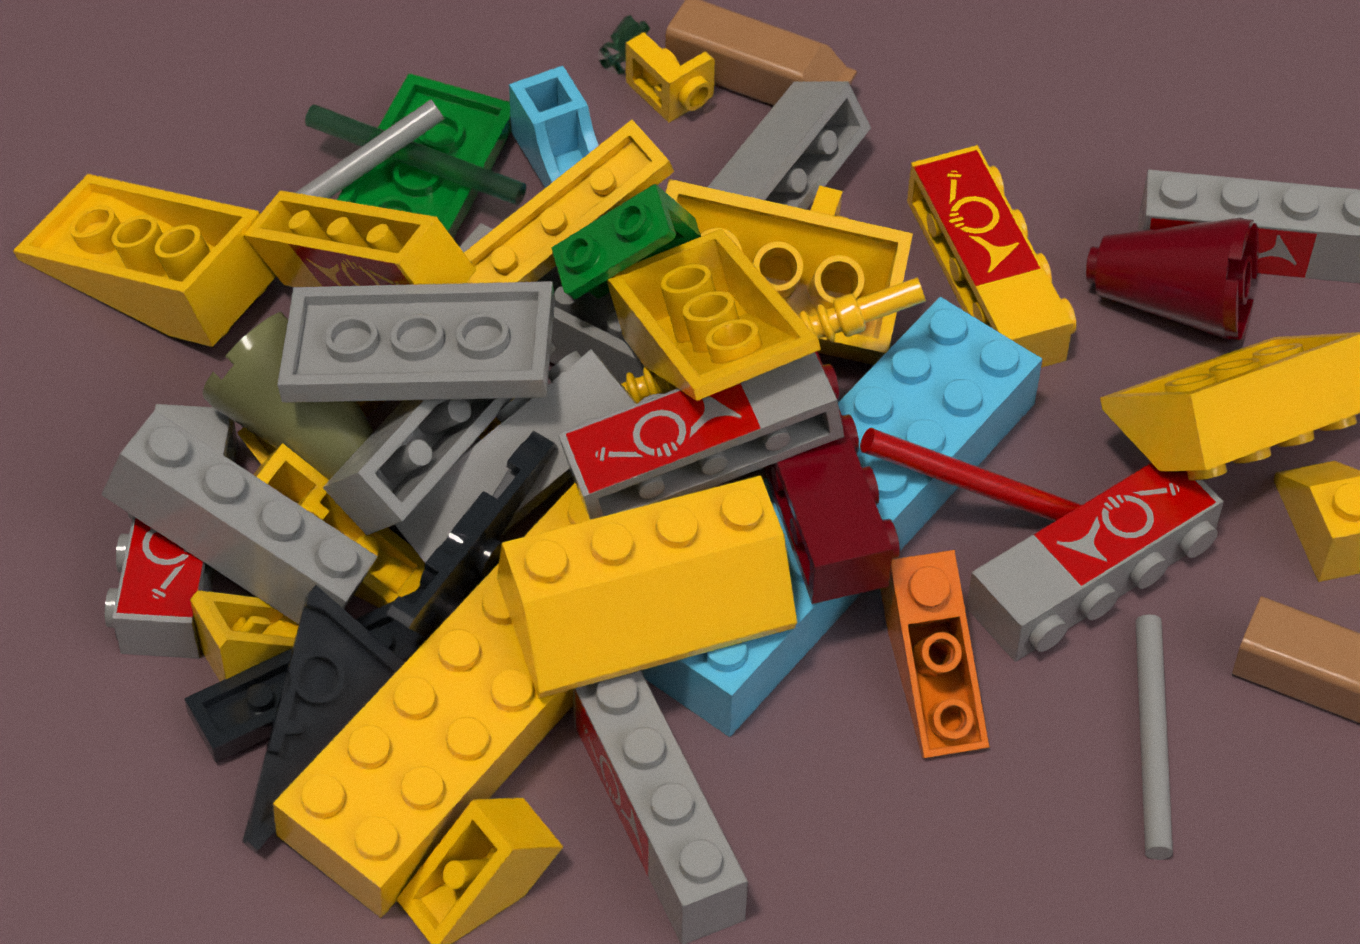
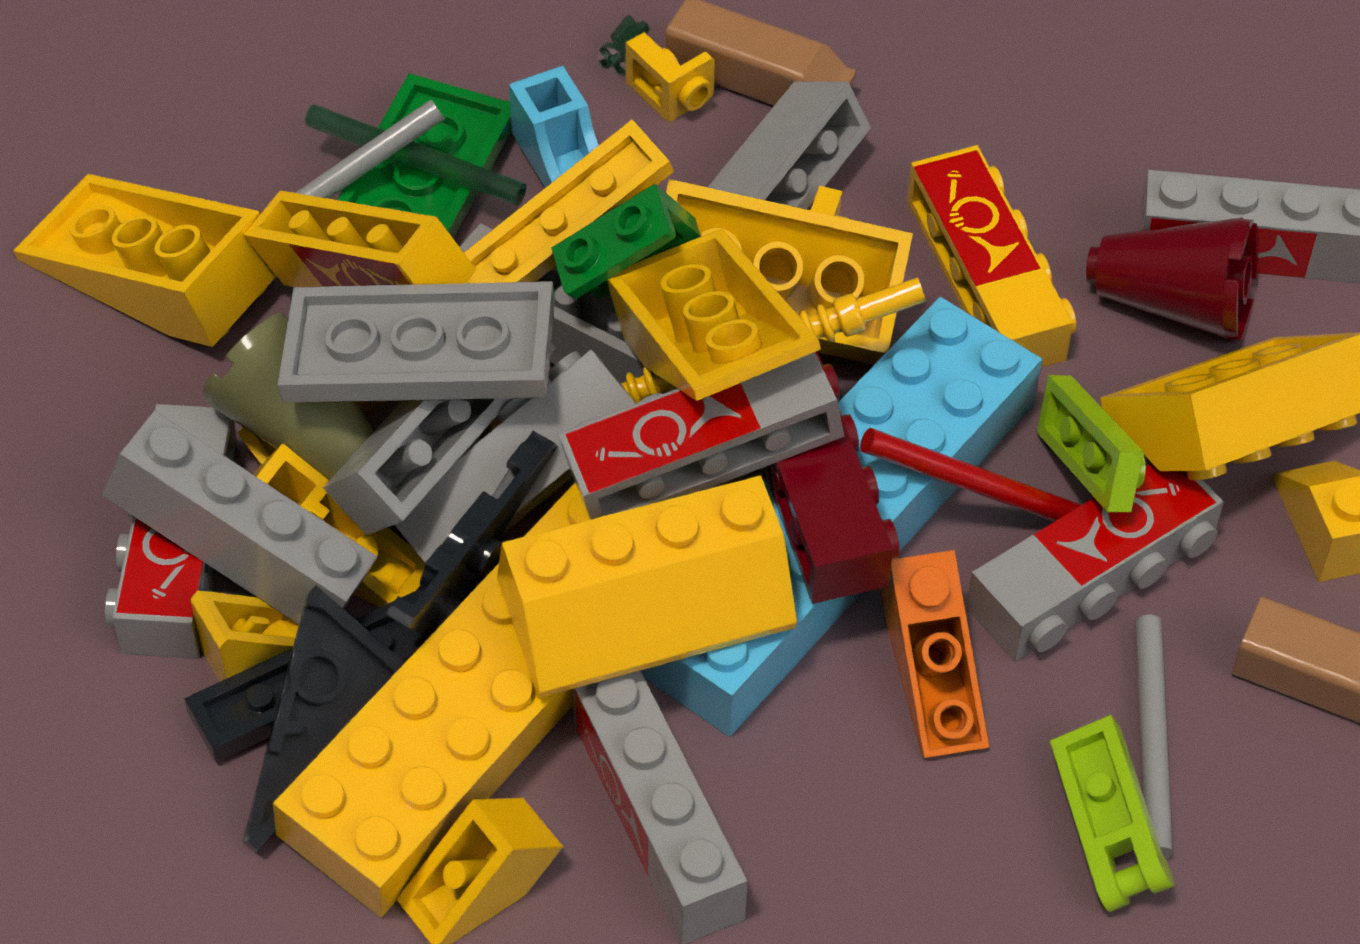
(1091, 444): none -> lime plate
(1110, 812): none -> lime plate

